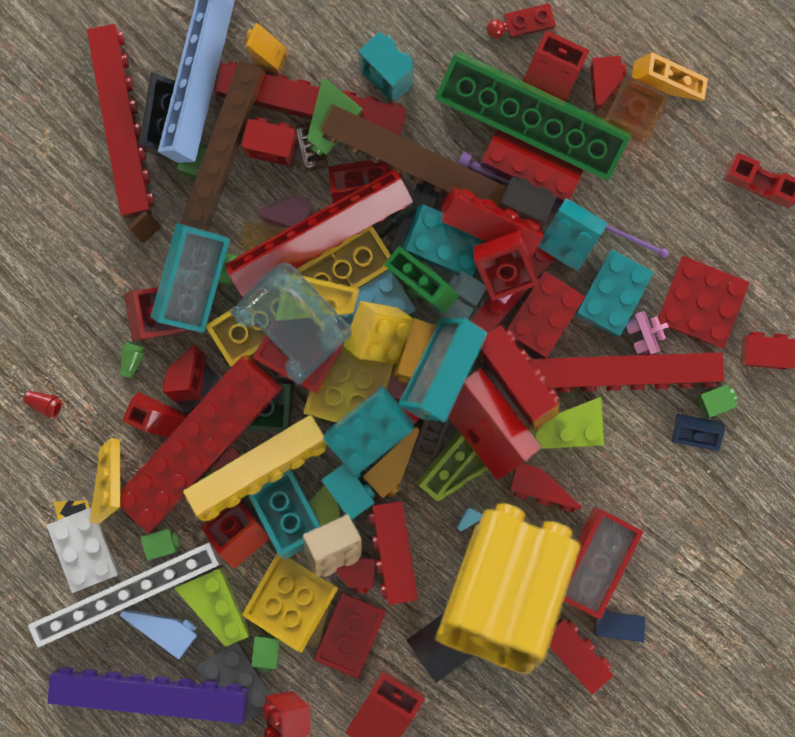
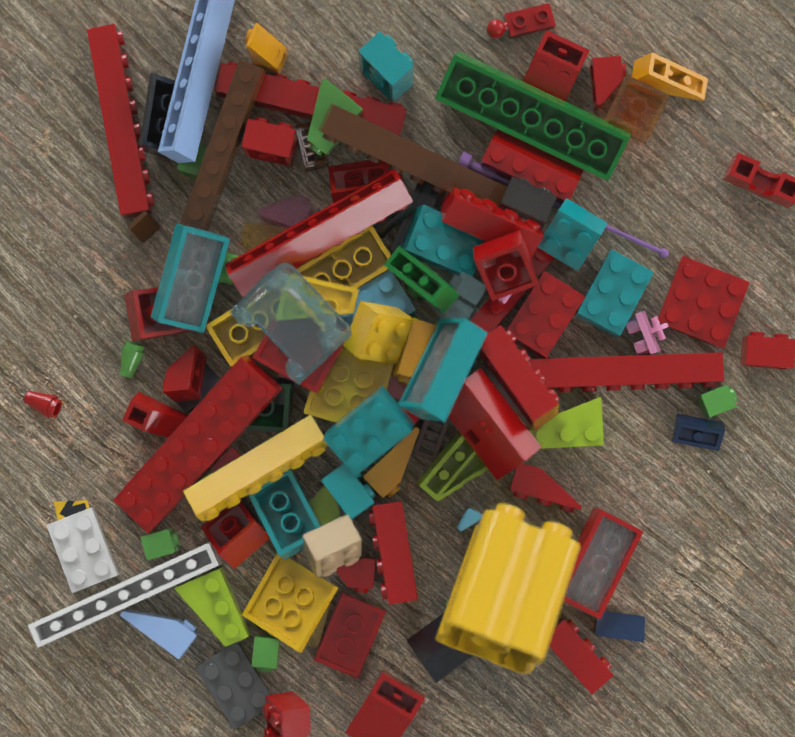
(107, 484): yellow wing -> none
(148, 696): dark purple brick -> none

